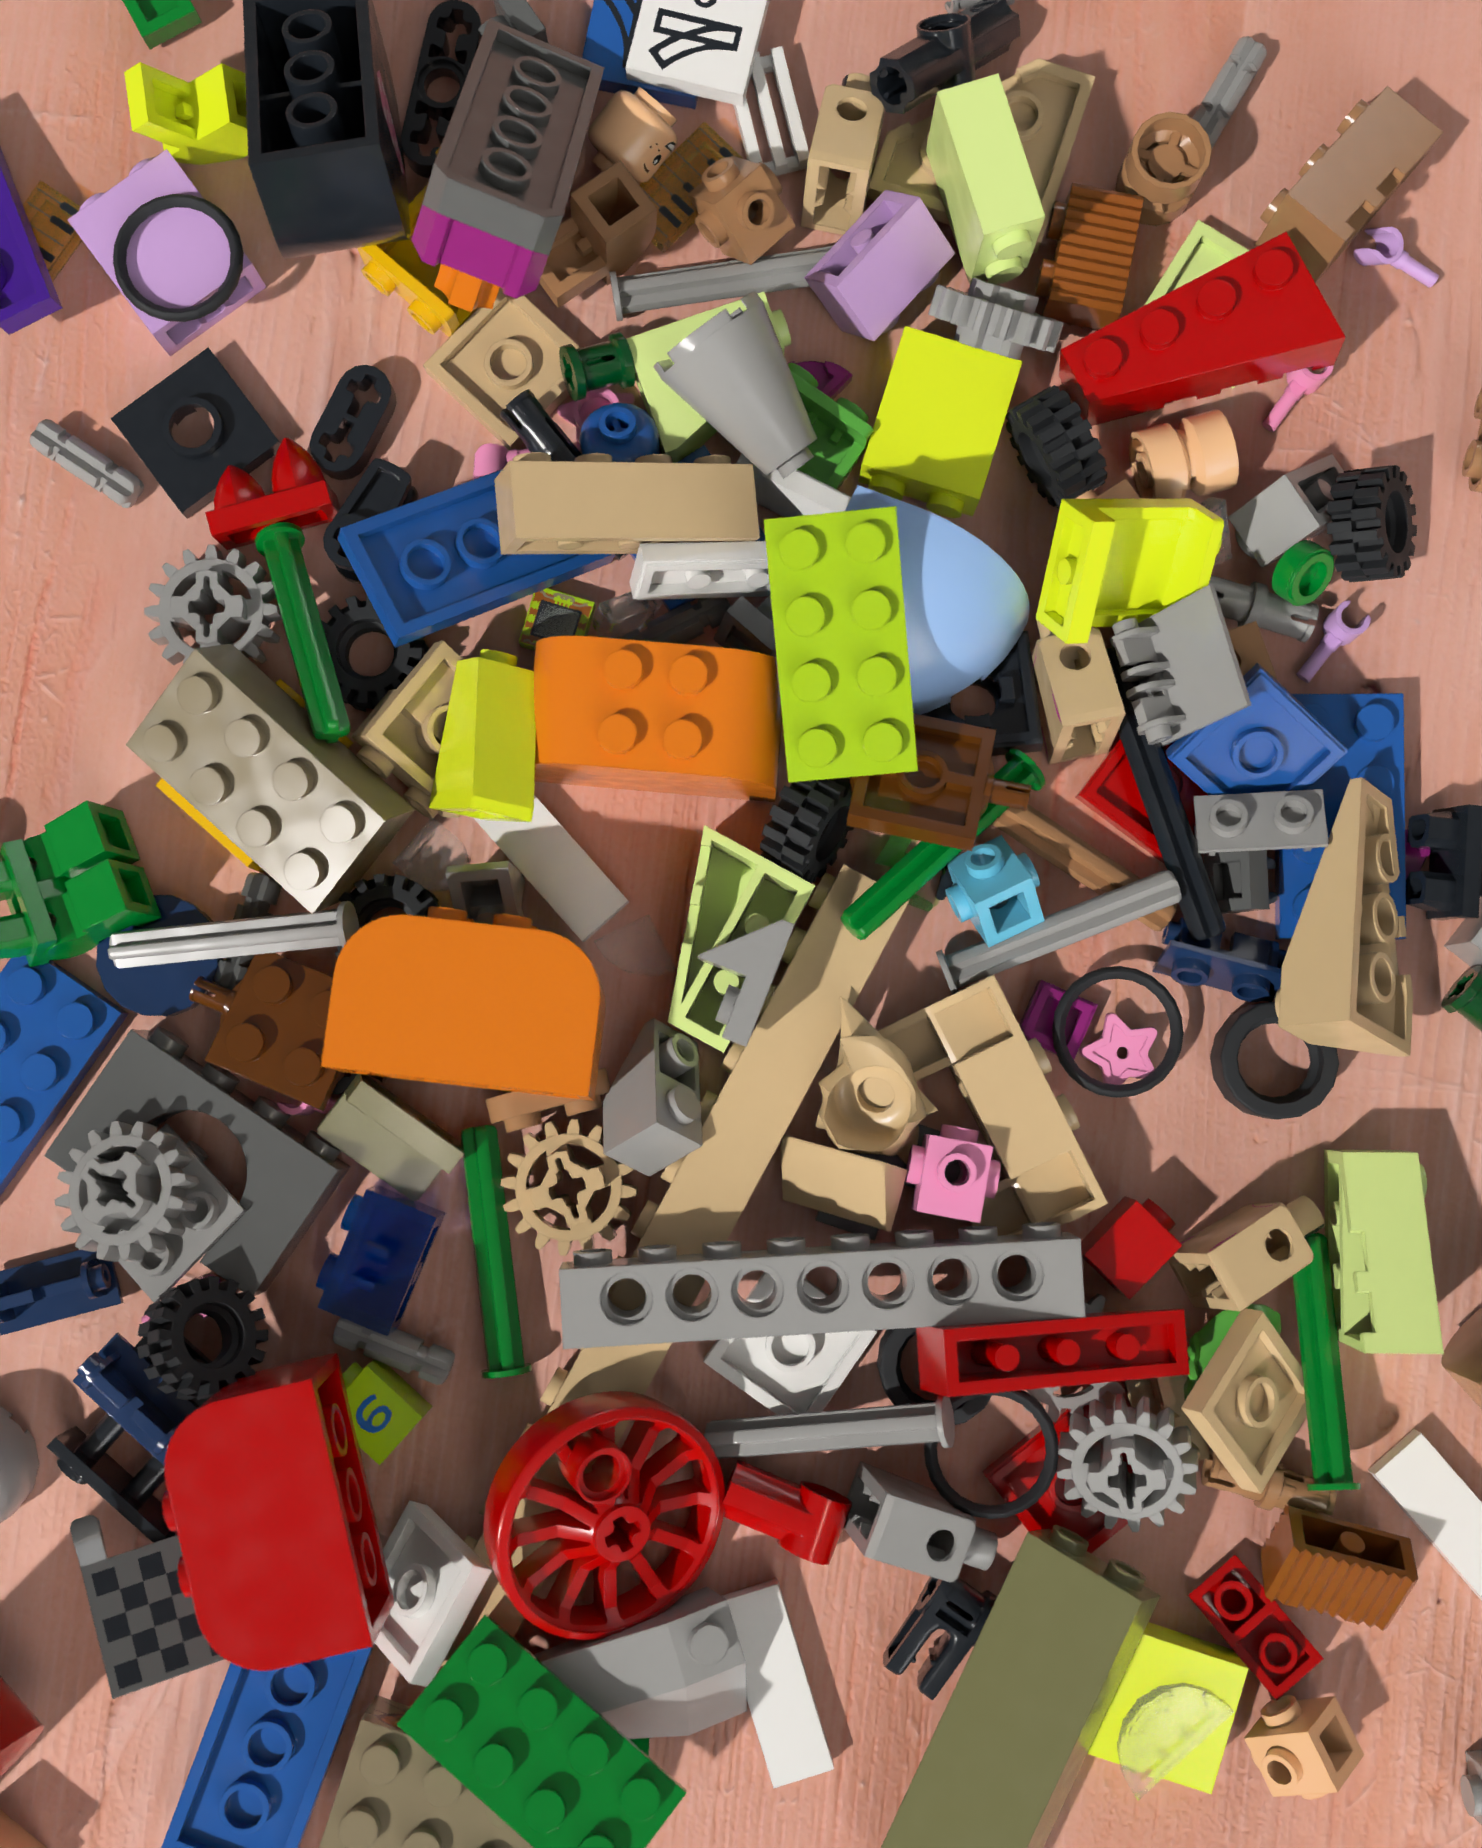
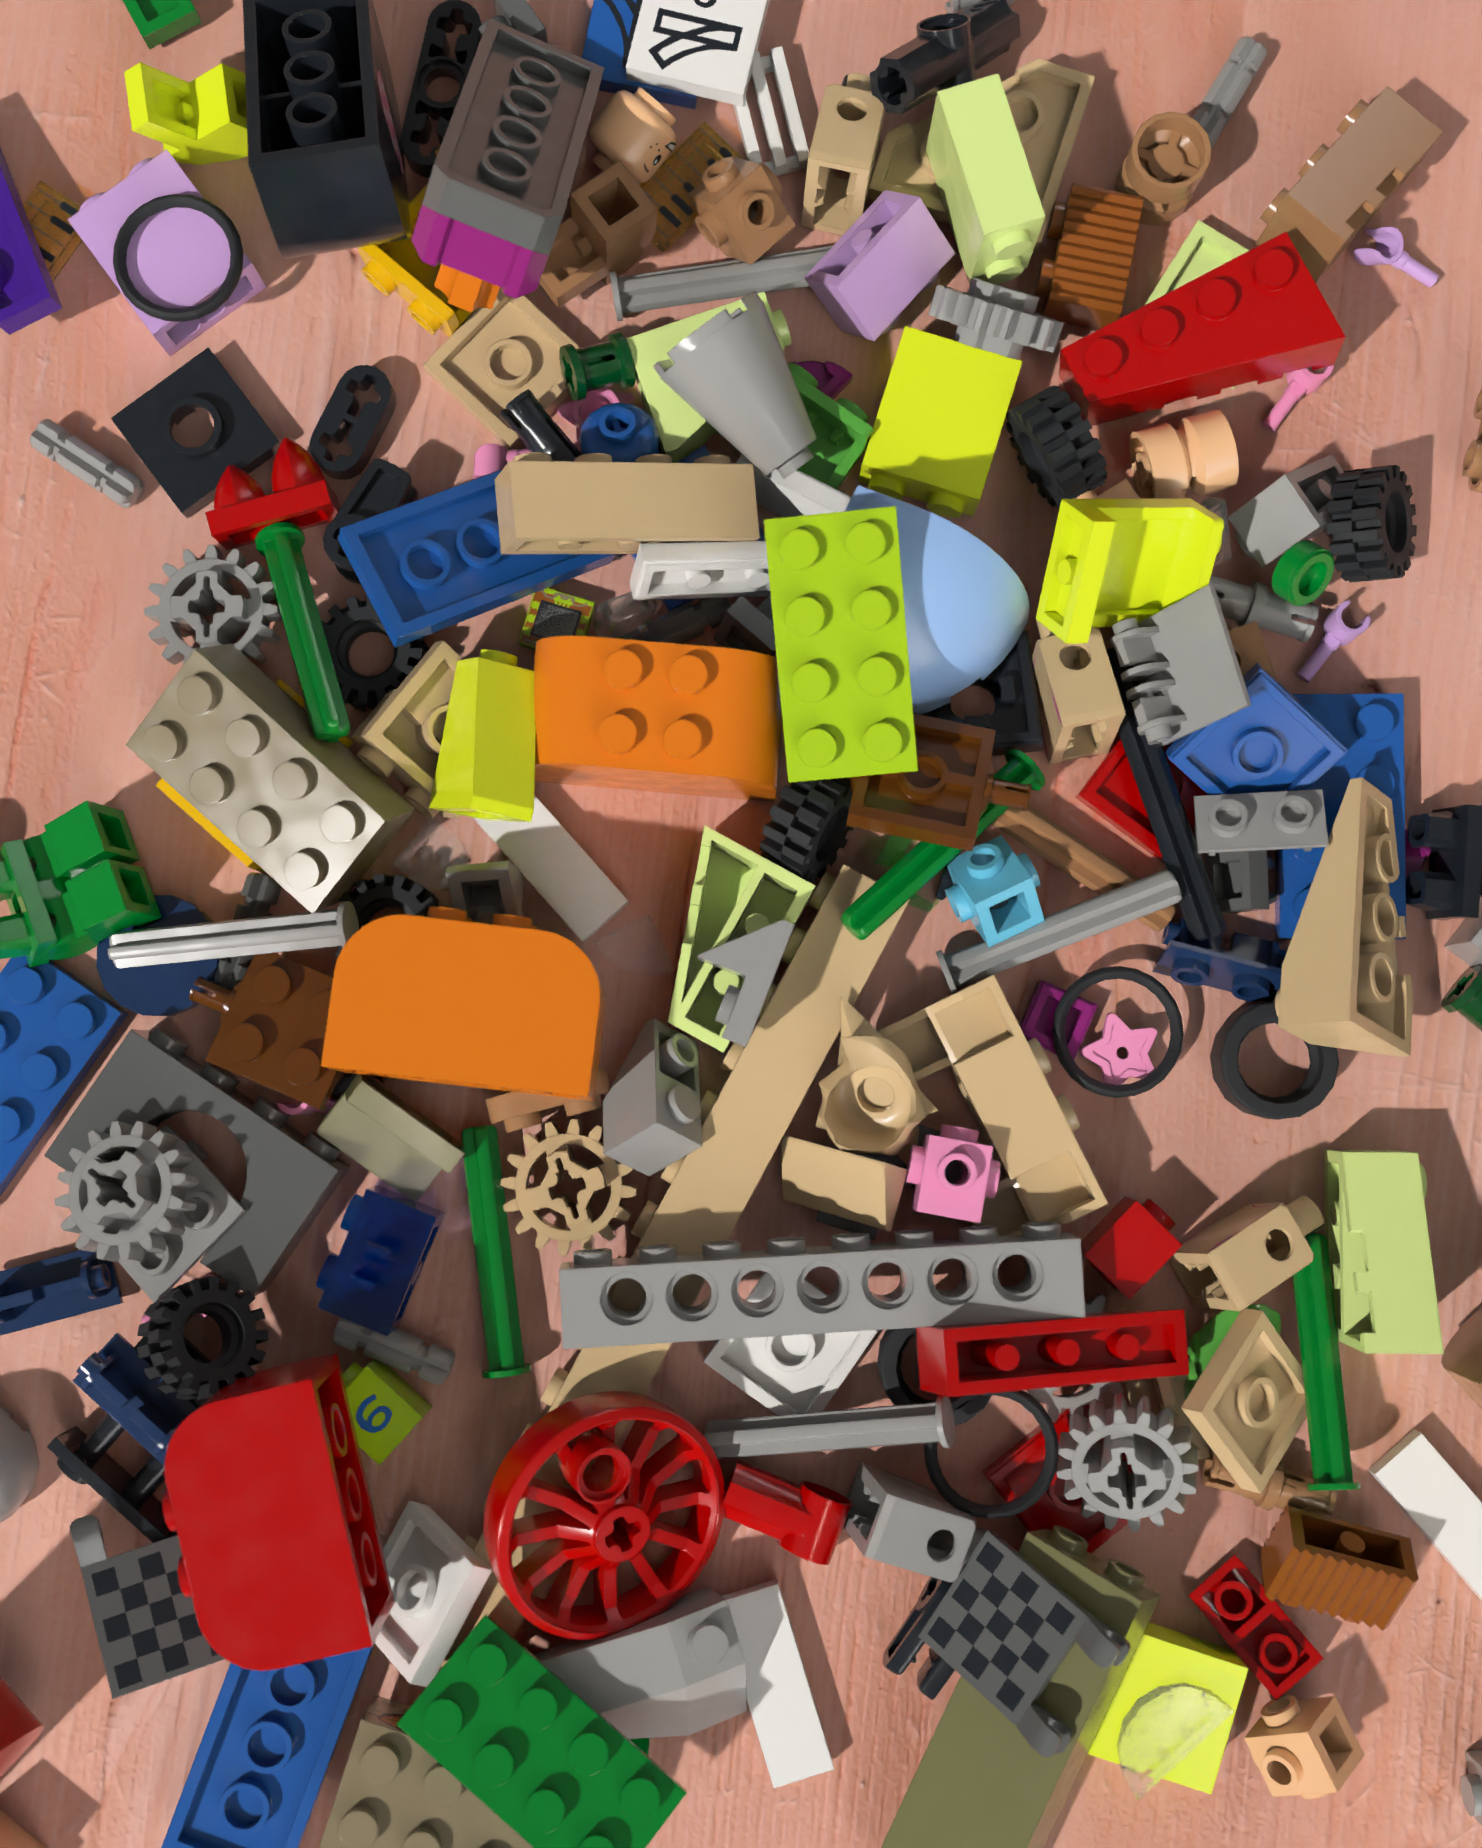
(1009, 1634): none -> dark grey flag

